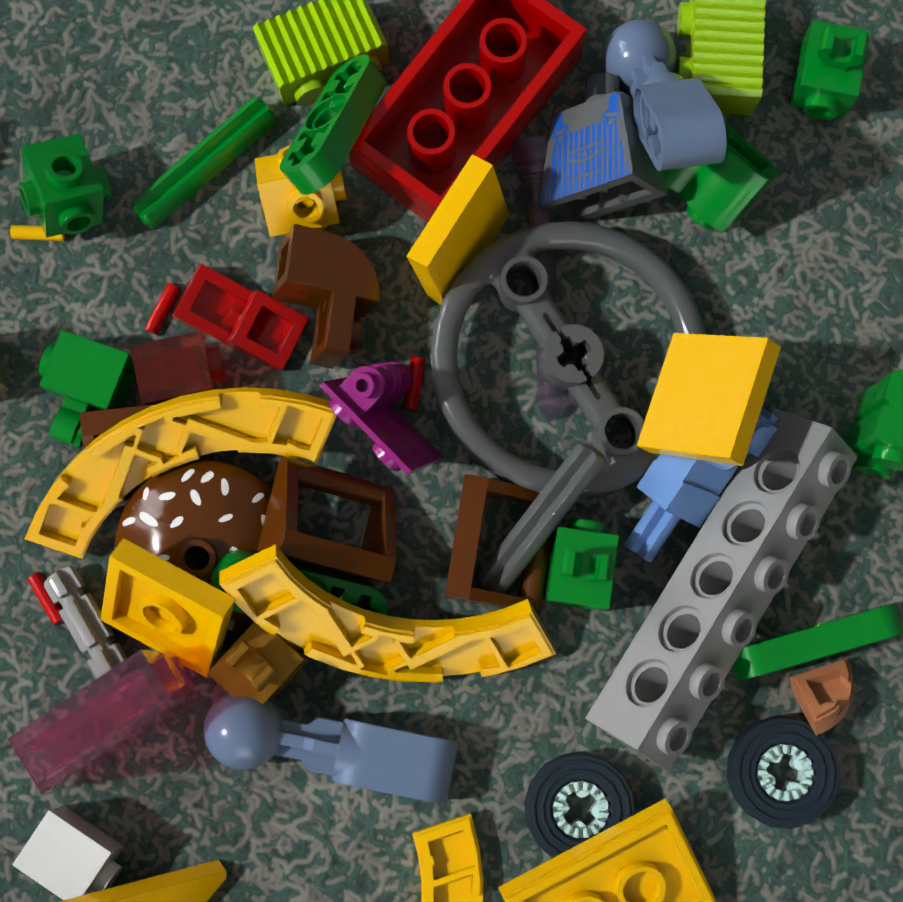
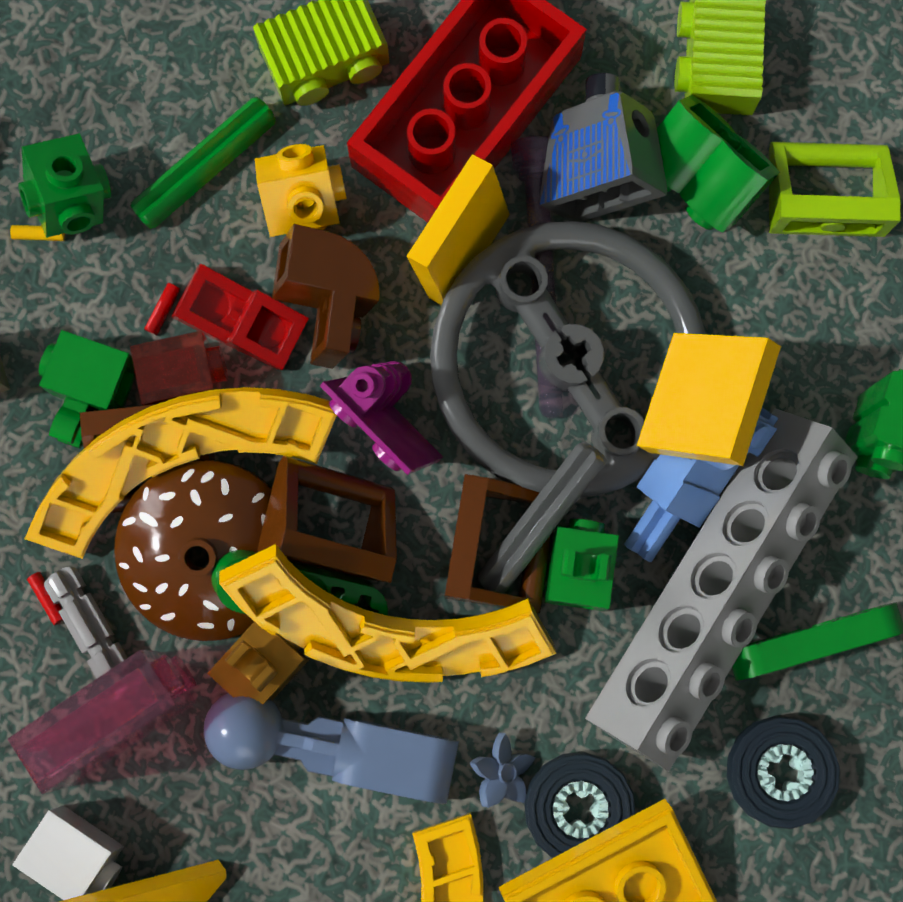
(165, 607): yellow tile -> none
(333, 125): green beam -> none
(412, 395): red piece -> none
(501, 773): none -> sand blue plant
(671, 114): sand blue beam -> none
(824, 694): nougat tile -> none
(829, 69): green brick -> none
(833, 214): none -> lime tile

